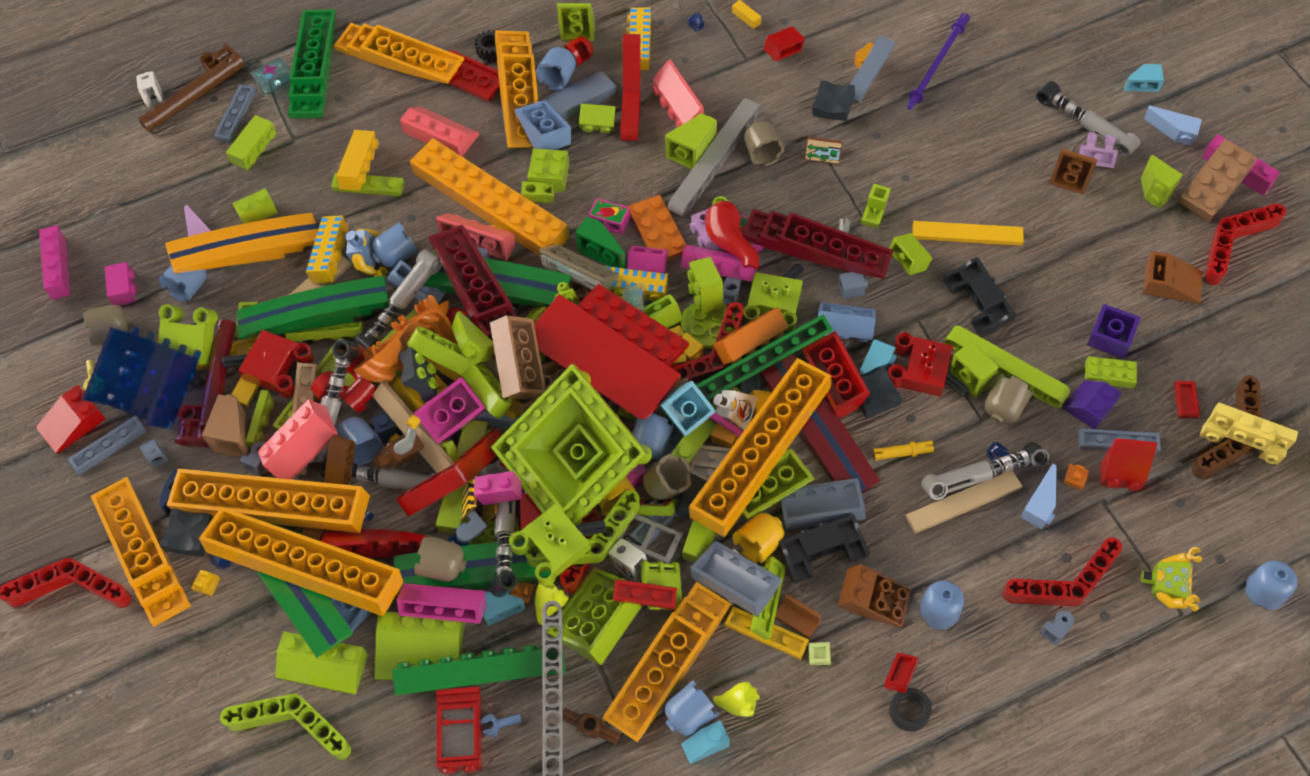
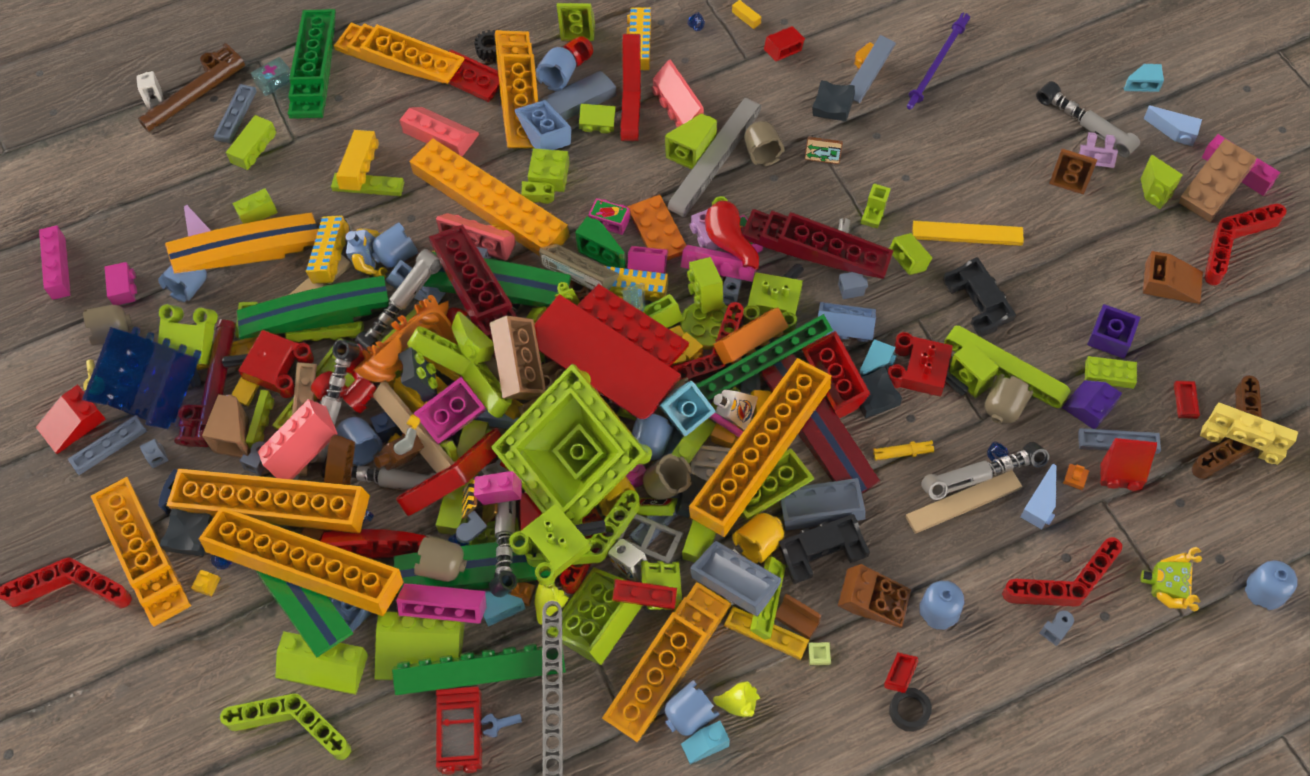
(599, 731): reddish brown axle -> none

